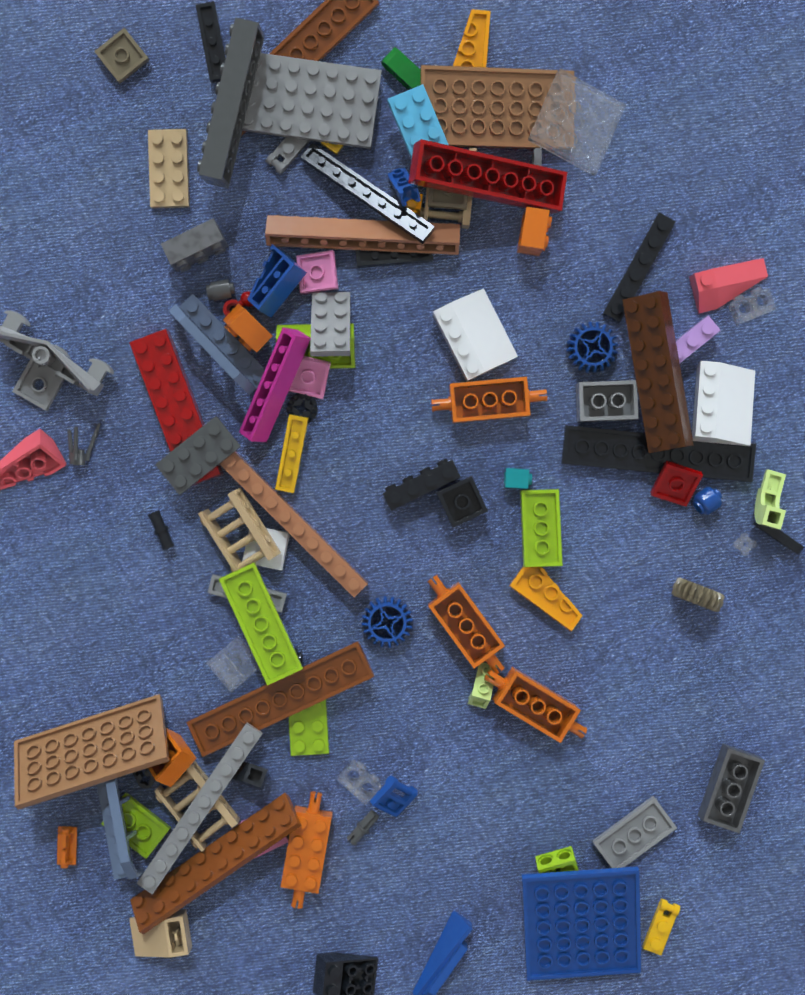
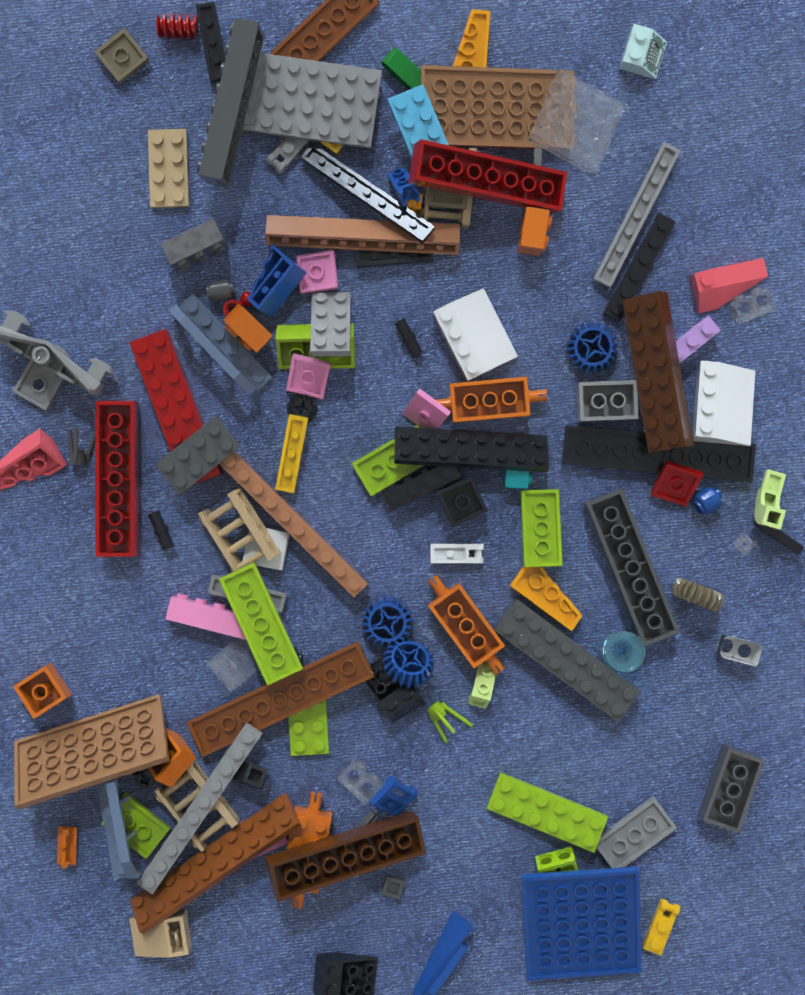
(42, 690): none -> orange brick
(116, 478): none -> red brick
(177, 27): none -> red piece
(204, 615): none -> bright pink brick
(274, 385): dark pink brick -> none
(345, 855): none -> reddish brown brick
(378, 468): none -> lime plate
(393, 699): none -> black slope
(393, 886): none -> dark grey plate
(408, 337): none -> black pin
(412, 673): none -> blue gear
(426, 411): none -> bright pink plate
(436, 711): none -> lime plant
(456, 553): none -> white plate
(470, 449): none -> black plate
(536, 704): orange brick -> none
(547, 812): none -> lime plate
(566, 659): none -> dark grey brick
(631, 567): none -> dark grey brick
(633, 651): none -> clear light blue wheel
(636, 215): none -> light grey plate
(643, 52): none -> light aqua slope
(752, 658): none -> white piece

